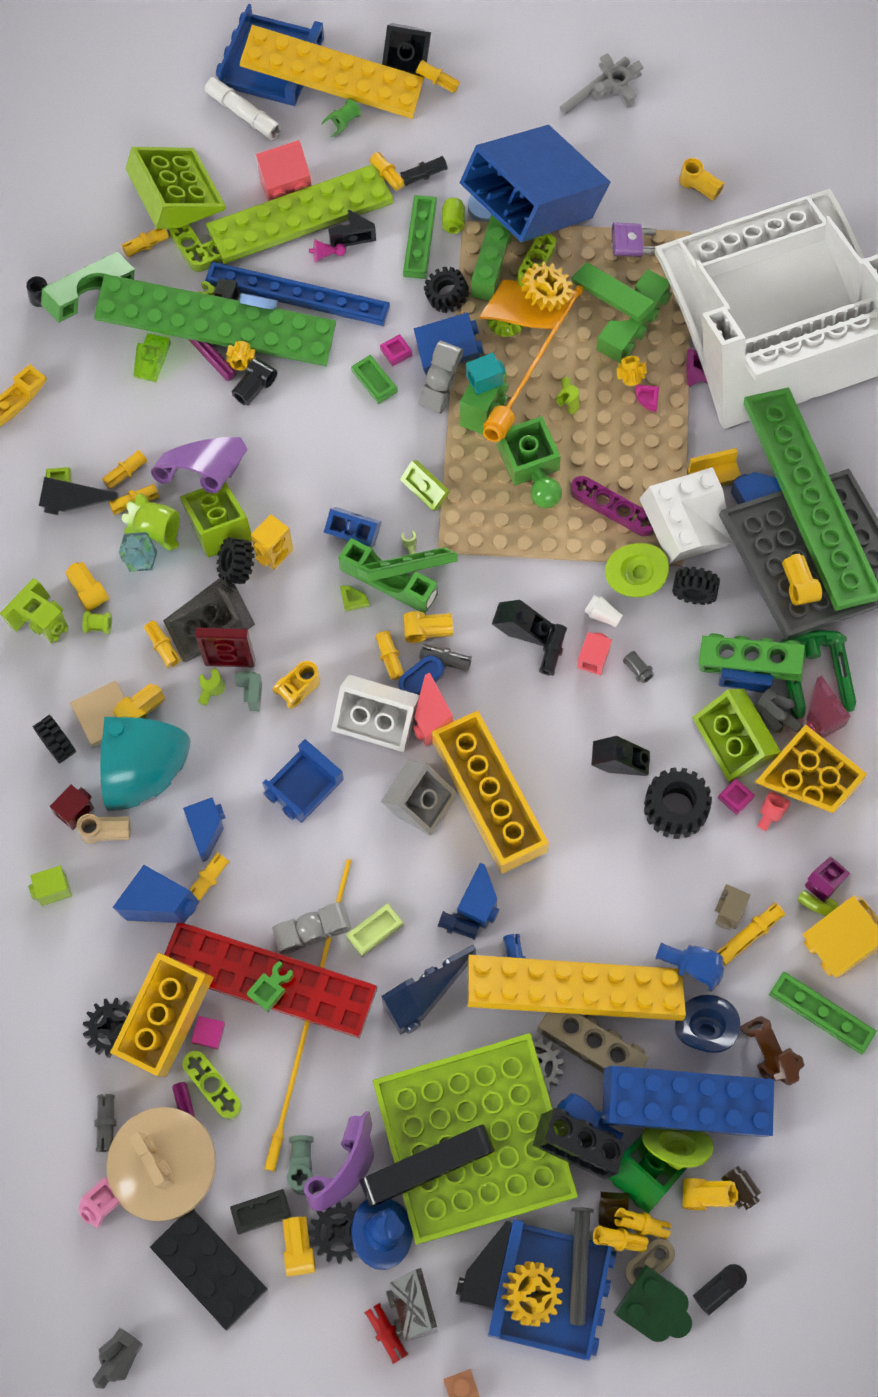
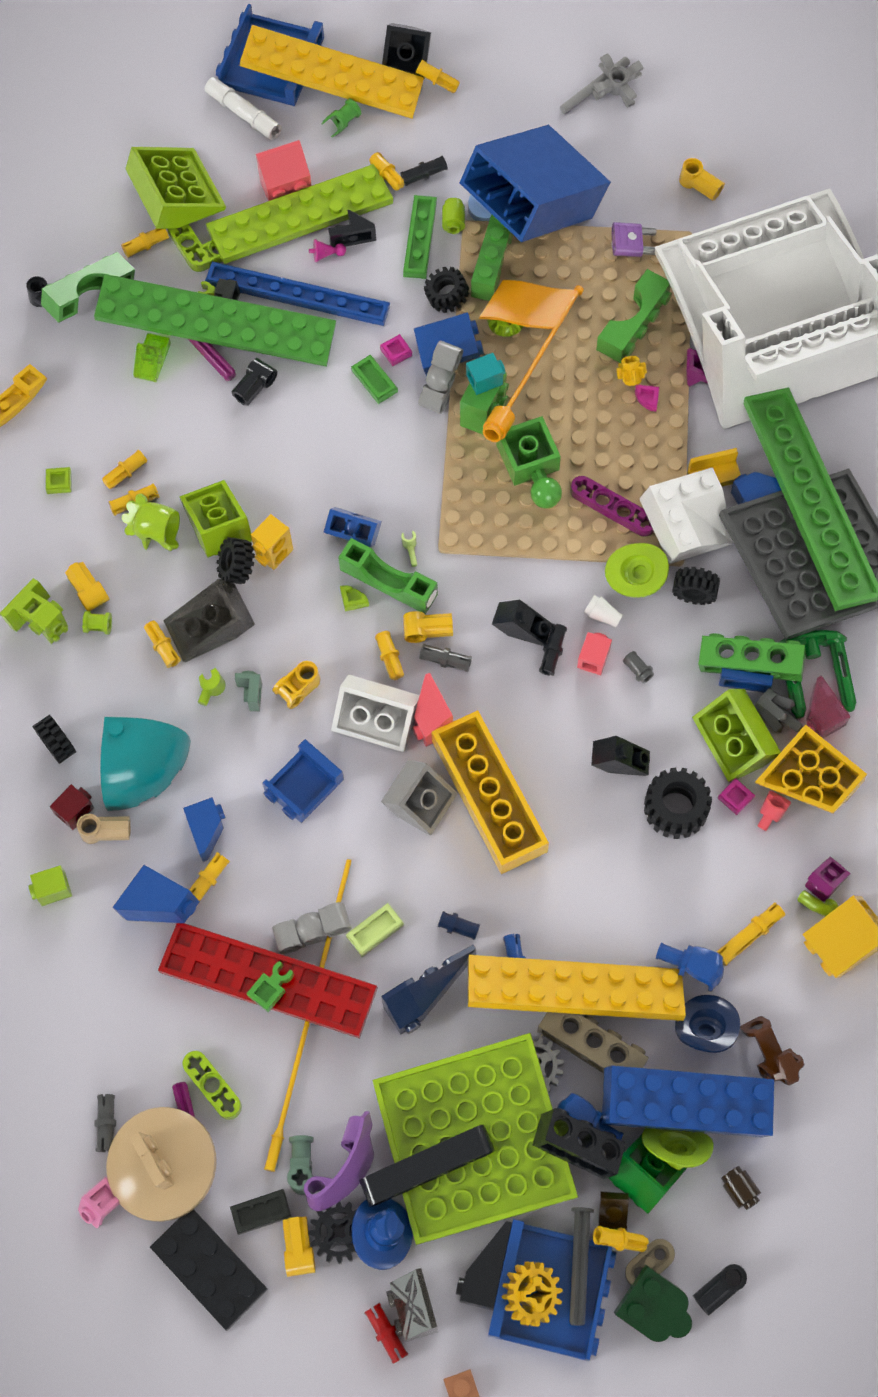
(68, 496): black slope -> none
(94, 707): tan tile -> none
(102, 1029): black gear -> none
(116, 1358): dark grey rock -> none
(138, 552): clear light blue brick -> none
(141, 703): yellow piece -> none
(161, 1015): yellow slope -> none
(208, 1032): dark pink tile -> none
(210, 457): medium lavender panel -> none
(225, 647): dark red tile -> none
(240, 355): yellow gear -> none
(258, 301): light blue piece -> none
(407, 564): bright green tile -> none
(413, 679): blue tile -> none
(424, 485): lime plate -> none
(479, 899): blue slope -> none
(536, 252): lime beam -> none
(546, 286): yellow gear -> none
(568, 395): lime piece -> none
(613, 292): bright green tile -> none
(642, 1223): yellow pin -> none
(701, 1193): yellow piece -> none
(731, 907): dark tan brick -> none
(802, 587): yellow piece -> none
(822, 1013): bright green tile -> none

